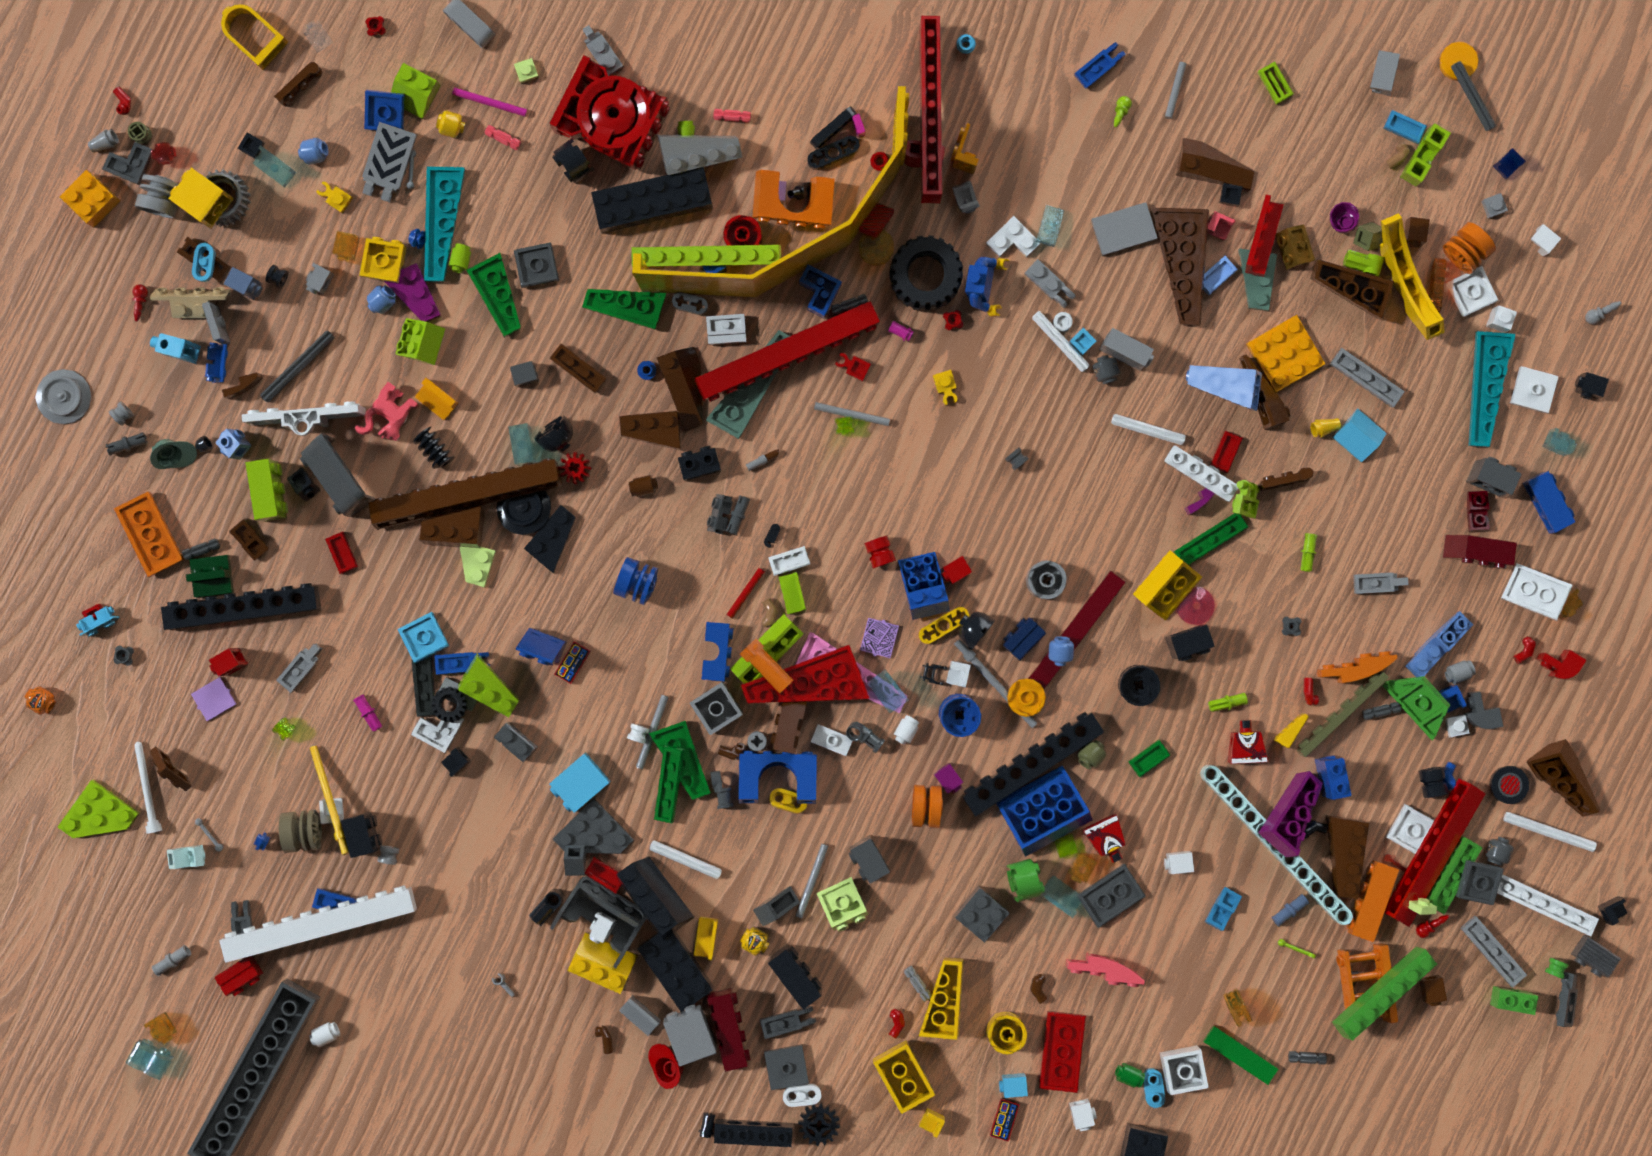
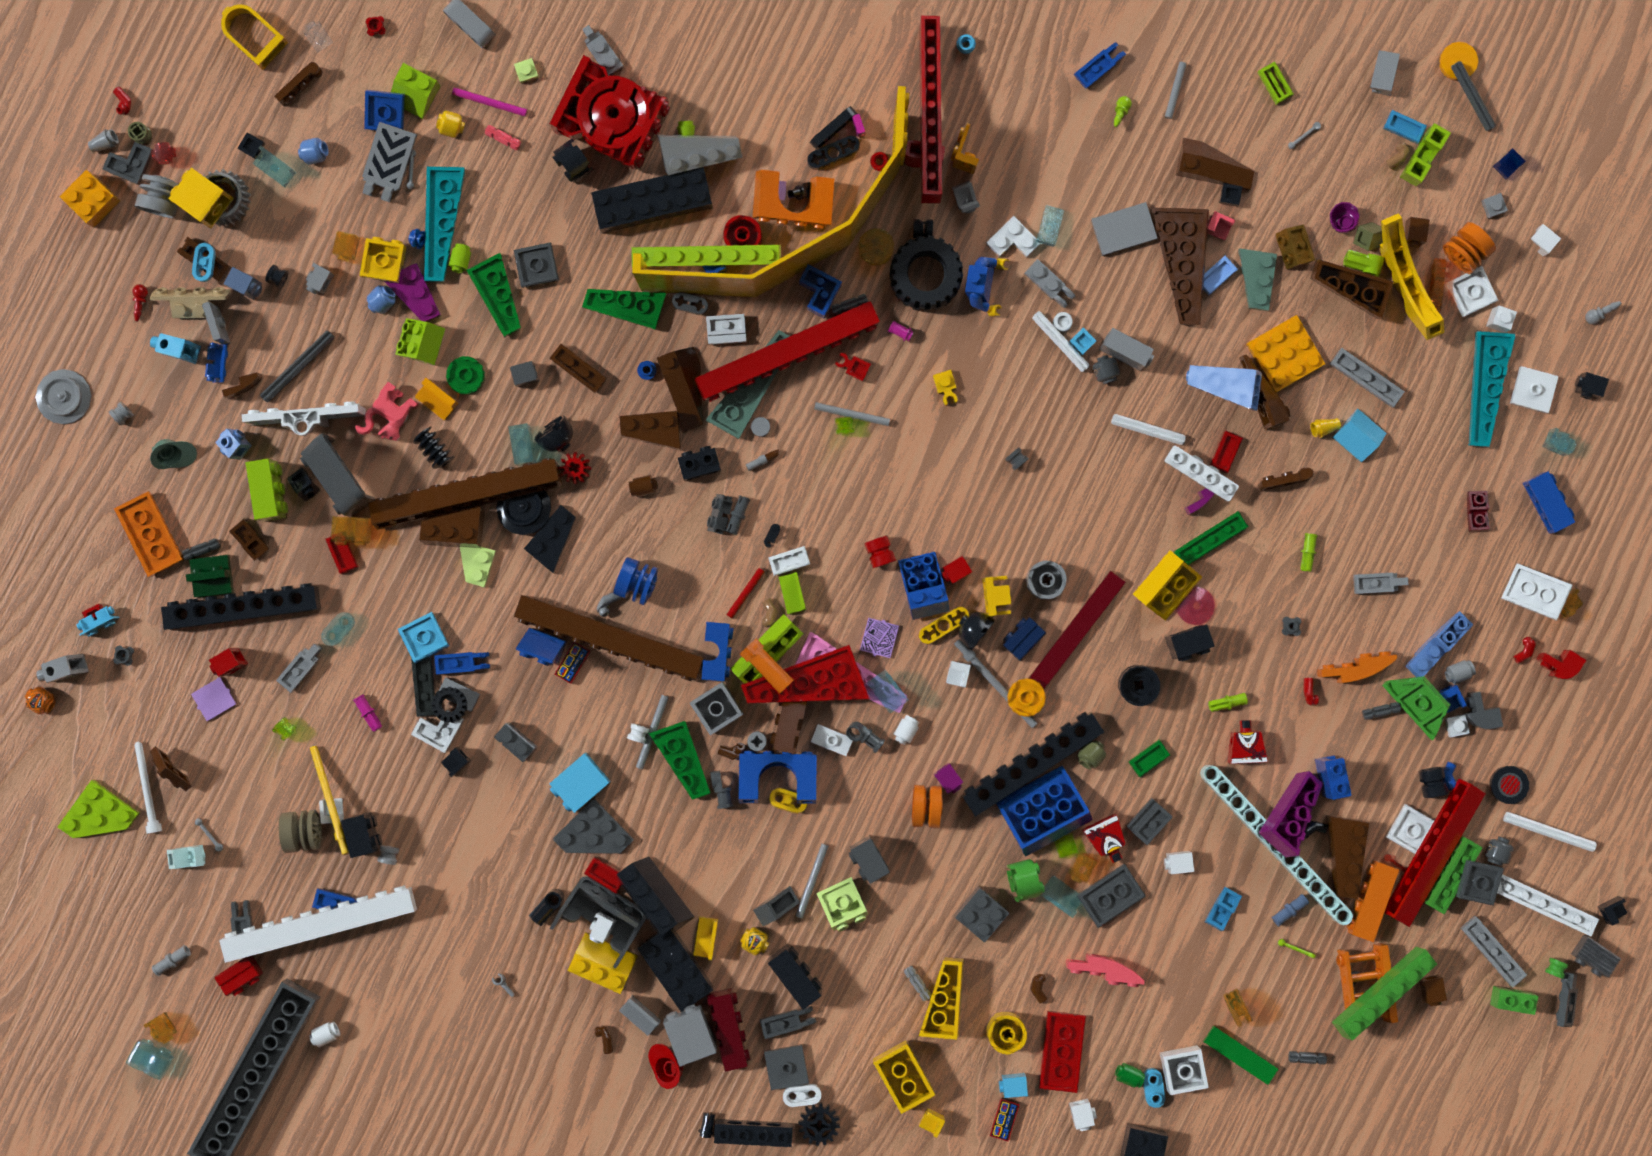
(62, 668): none -> light grey torso
(126, 443): dark grey pin -> none
(203, 444): black hinge -> none
(261, 841): blue plate -> none
(336, 198): yellow plate -> none
(337, 627): none -> clear light blue plate
(351, 531): none -> clear yellow brick
(465, 375): none -> green tile
(487, 687): lime wedge -> none
(574, 860): dark grey brick -> none
(604, 603): none -> light grey arm
(609, 637): none -> reddish brown brick
(669, 784): green tile -> none
(685, 859): white axle -> none
(732, 115): coral axle -> none
(760, 426): none -> light grey tile
(876, 220): red tile -> none
(899, 1023): red arm -> none
(918, 228): none -> black wheel
(934, 667): black piece -> none
(957, 316): red plate -> none
(959, 726): blue wheel -> none
(996, 595): none -> yellow panel
(1061, 650): medium blue head -> none
(1149, 821): none -> dark grey plate
(1246, 502): lime plate -> none
(1264, 237): red fence -> none
(1289, 733): yellow slope -> none
(1316, 126): none -> light grey hinge
(1336, 718): olive plate -> none
(1422, 906): yellowish green plate -> none
(1424, 930): red bar -> none
(1480, 550): dark red wedge -> none
(1494, 477): dark grey brick -> none
(1562, 771): reddish brown wedge -> none

